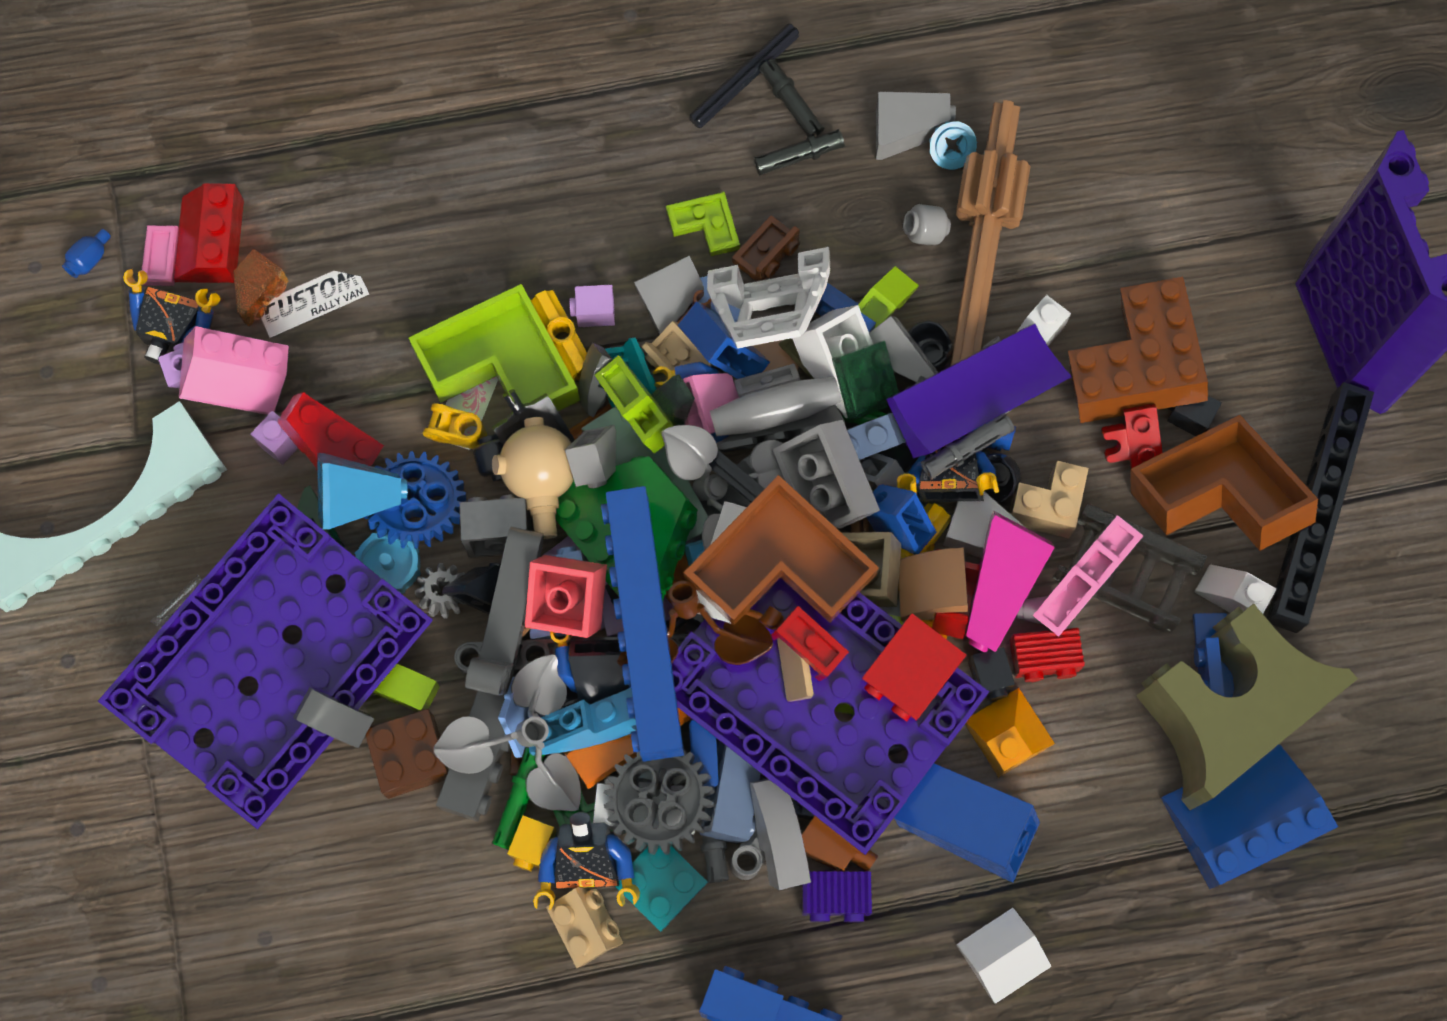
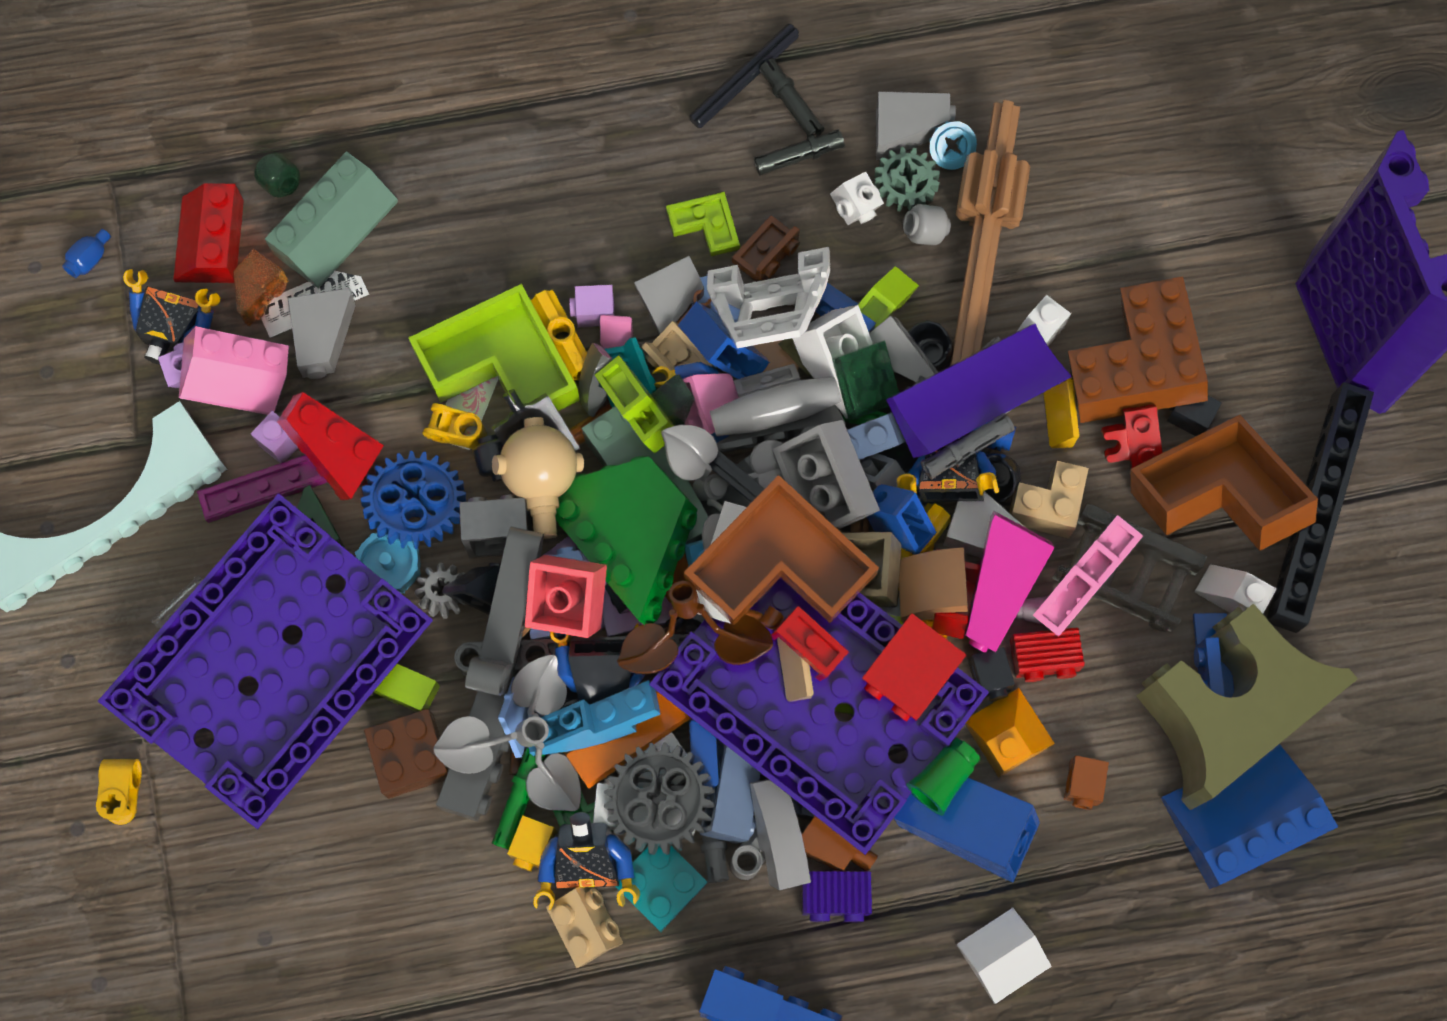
(118, 784): none -> yellow piece
(160, 255): bright pink tile -> none
(258, 488): none -> magenta tile
(277, 175): none -> clear green head
(320, 329): none -> light grey slope
(331, 220): none -> sand green slope
(333, 717): dark grey slope -> none
(354, 490): dark azure slope -> none
(593, 456): light grey slope -> none
(615, 330): none -> bright pink slope
(644, 625): blue brick -> none
(857, 199): none -> white brick
(916, 171): none -> sand green gear
(944, 776): none -> green plant
(1061, 415): none -> yellow slope
(1086, 782): none -> dark orange brick

